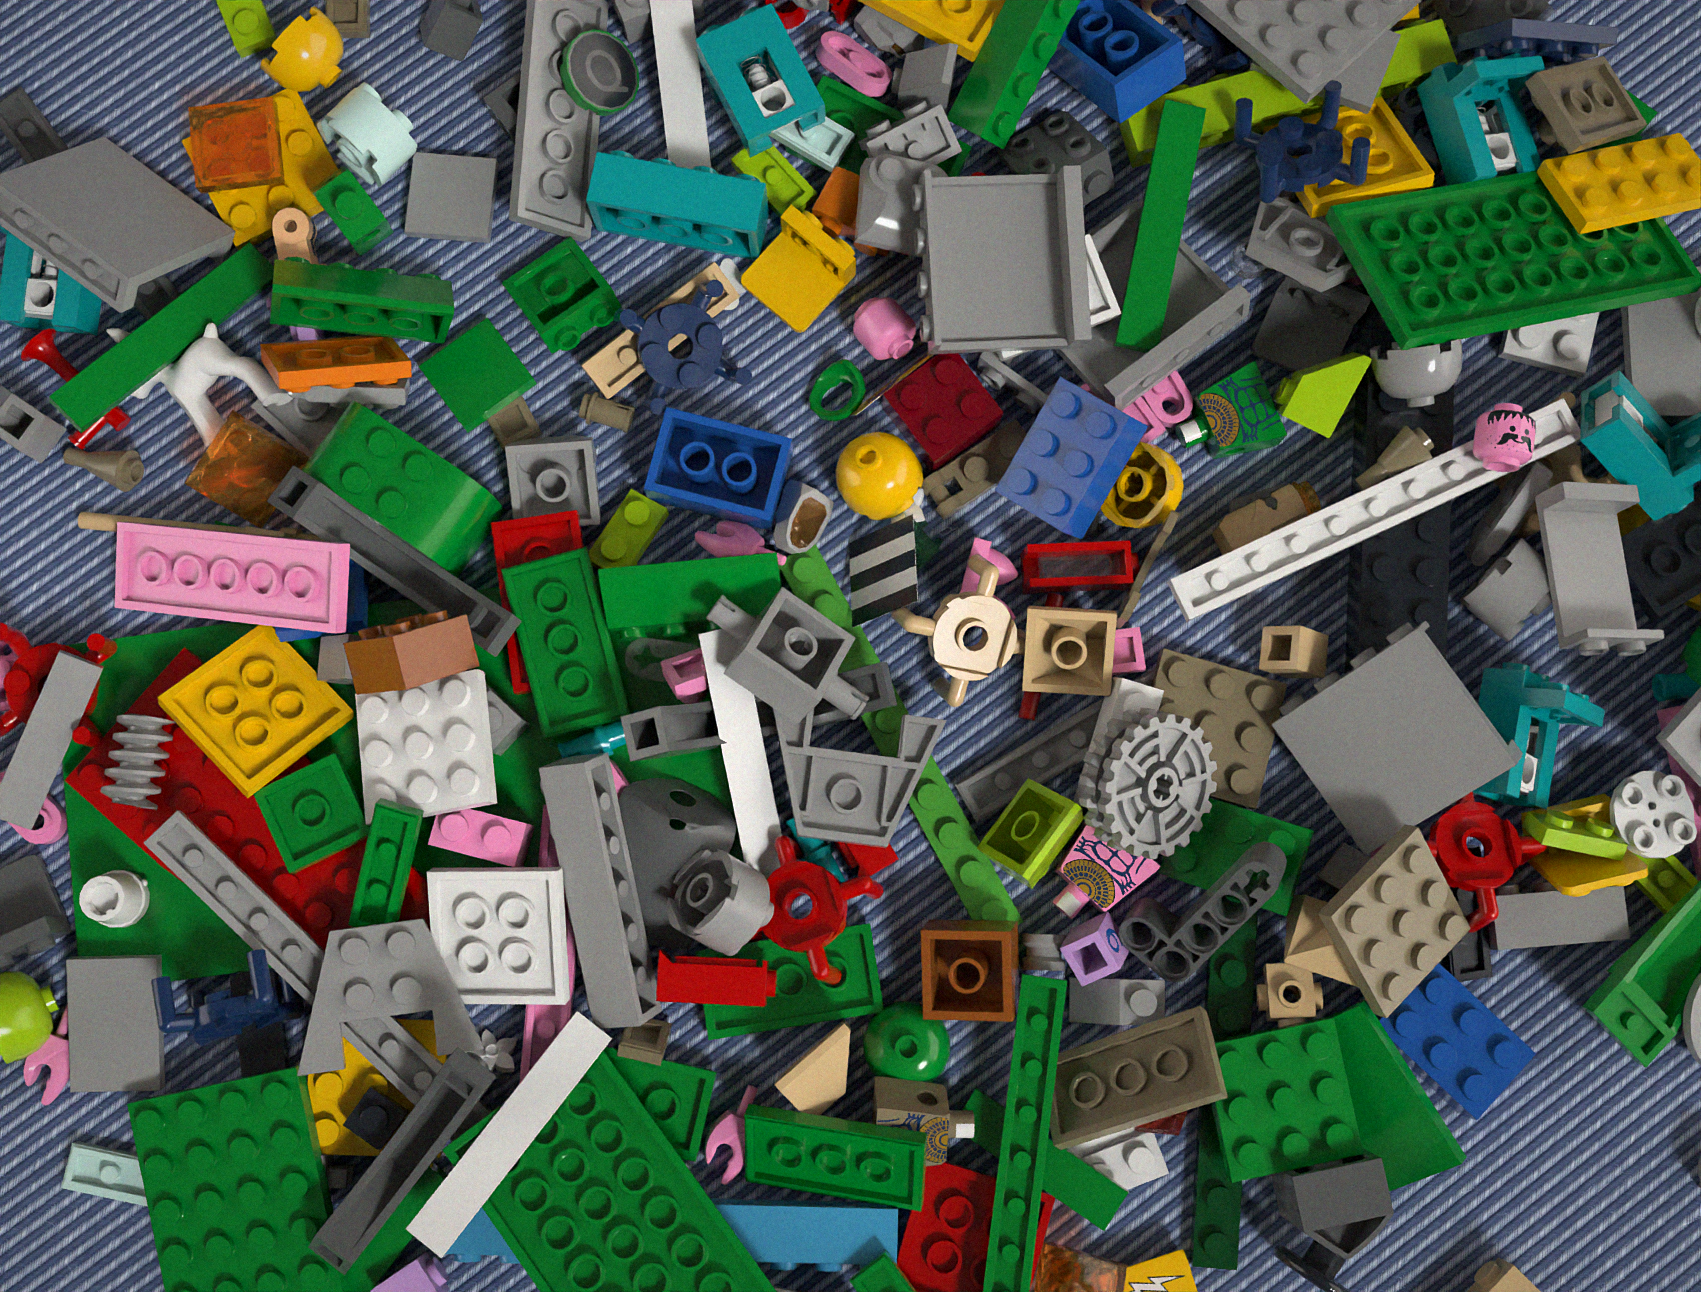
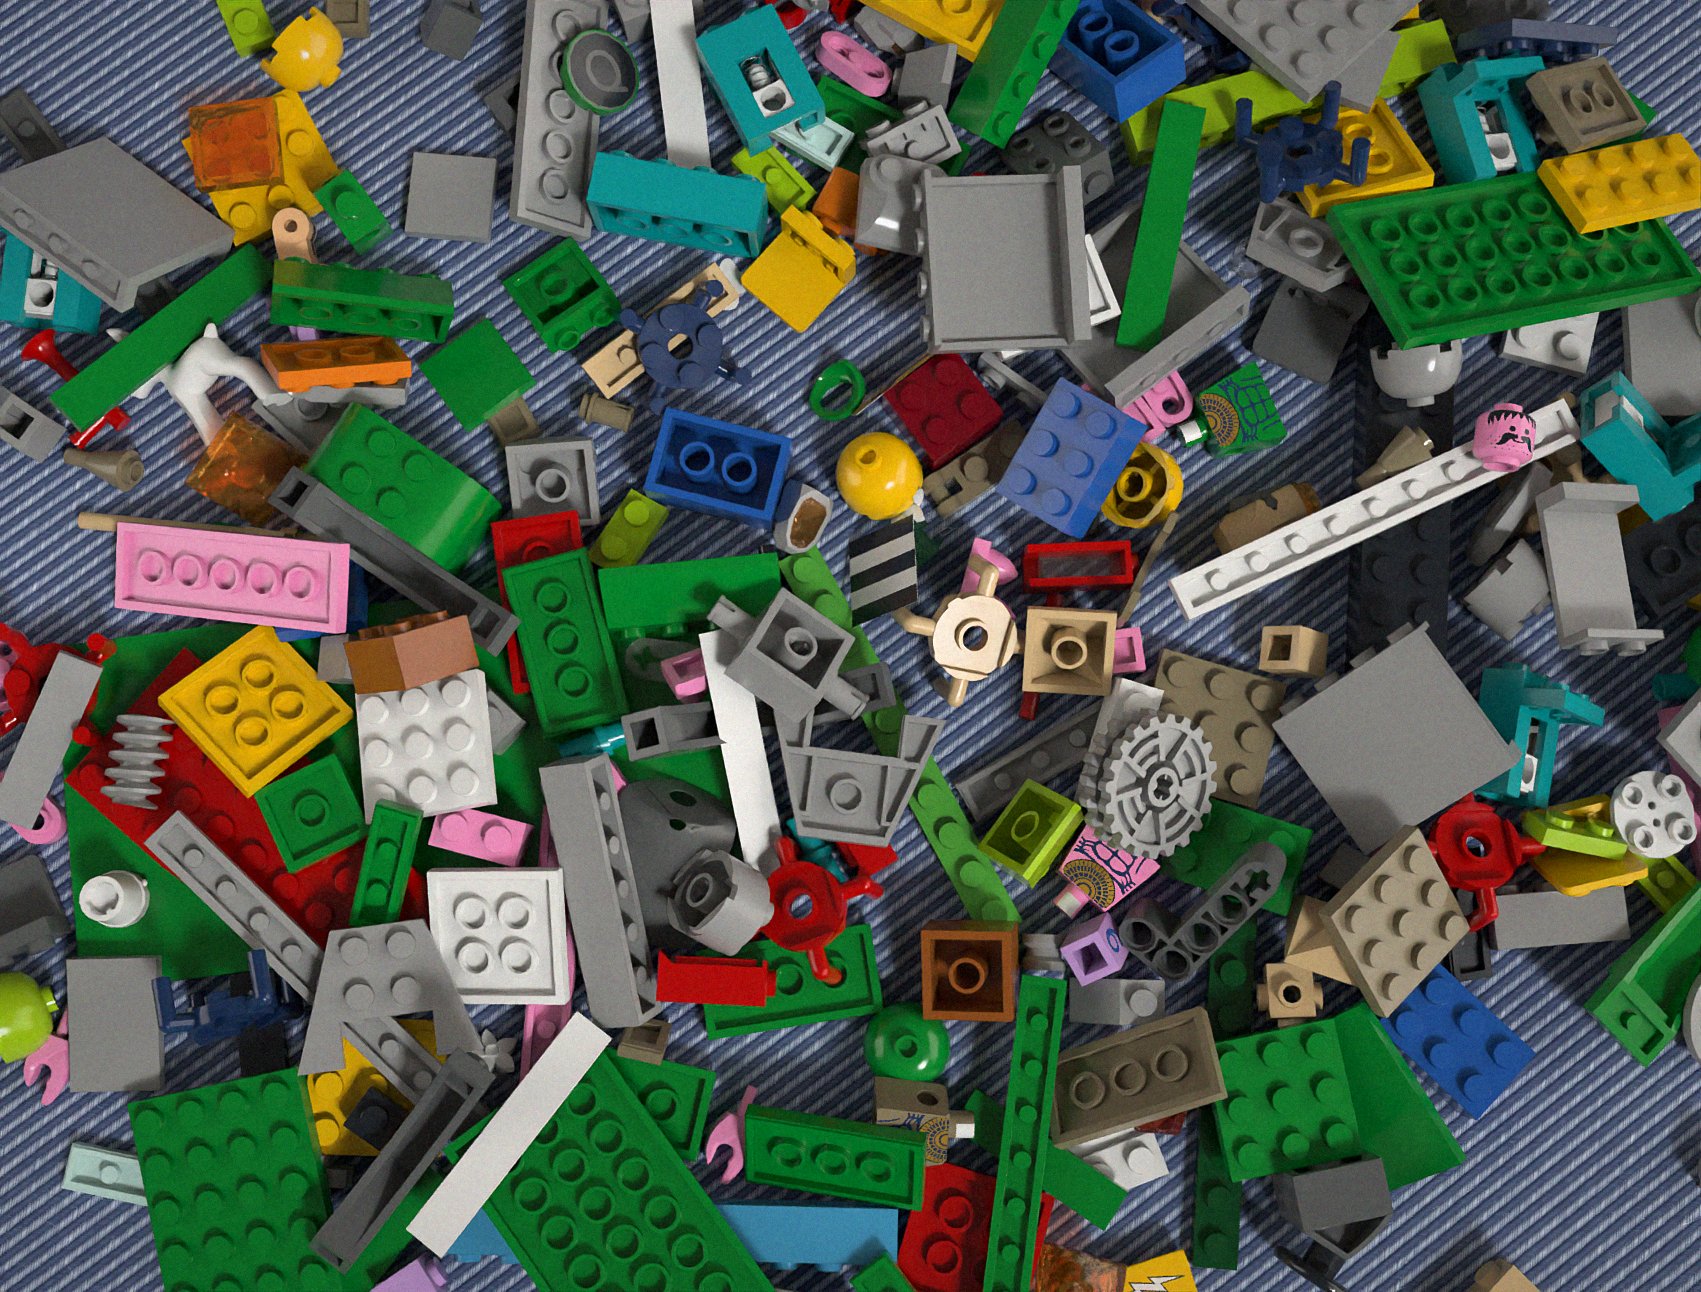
(369, 135): light aqua brick -> none
(734, 540): bright pink hand -> none
(819, 1074): tan slope -> none
(884, 328): bright pink head -> none
(1321, 392): lime slope -> none
(1406, 118): black piece -> none

